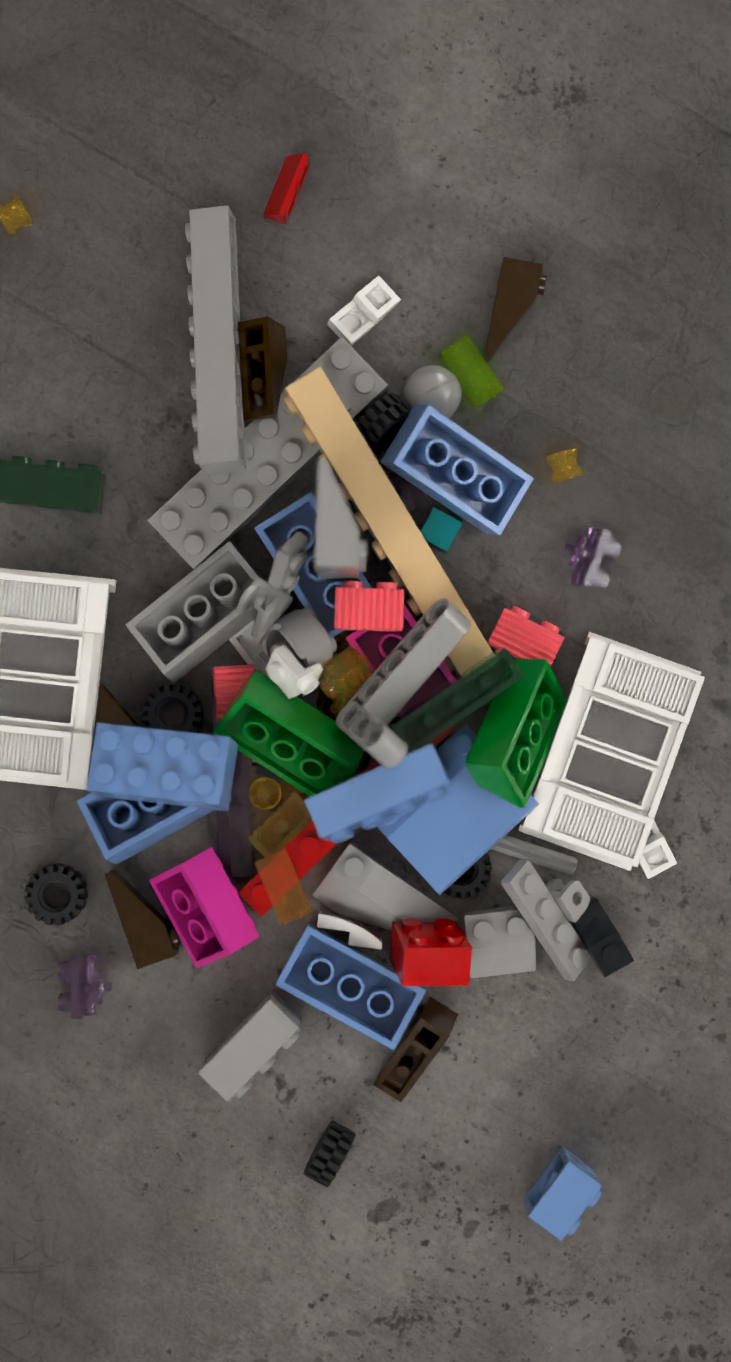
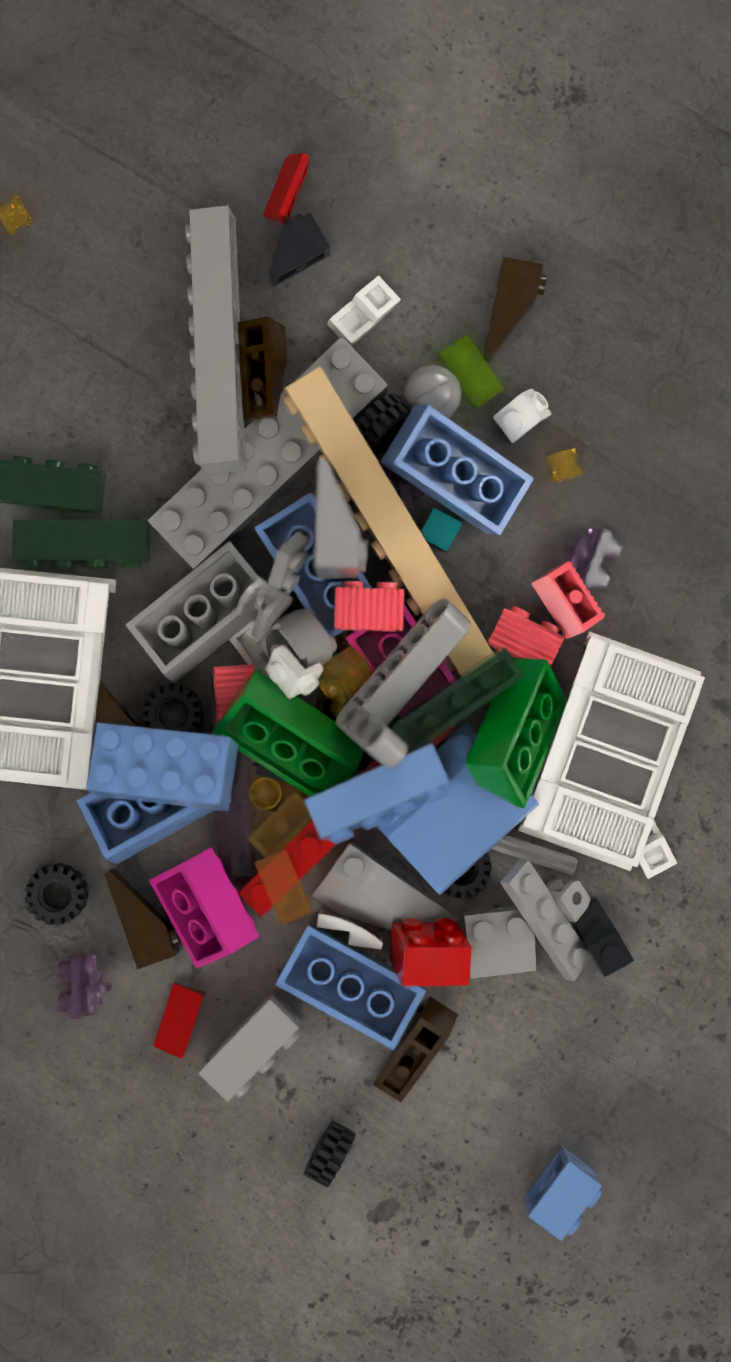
(81, 542): none -> clear green brick
(179, 1020): none -> red slope
(297, 248): none -> black slope
(522, 414): none -> white bracket
(568, 600): none -> coral brick

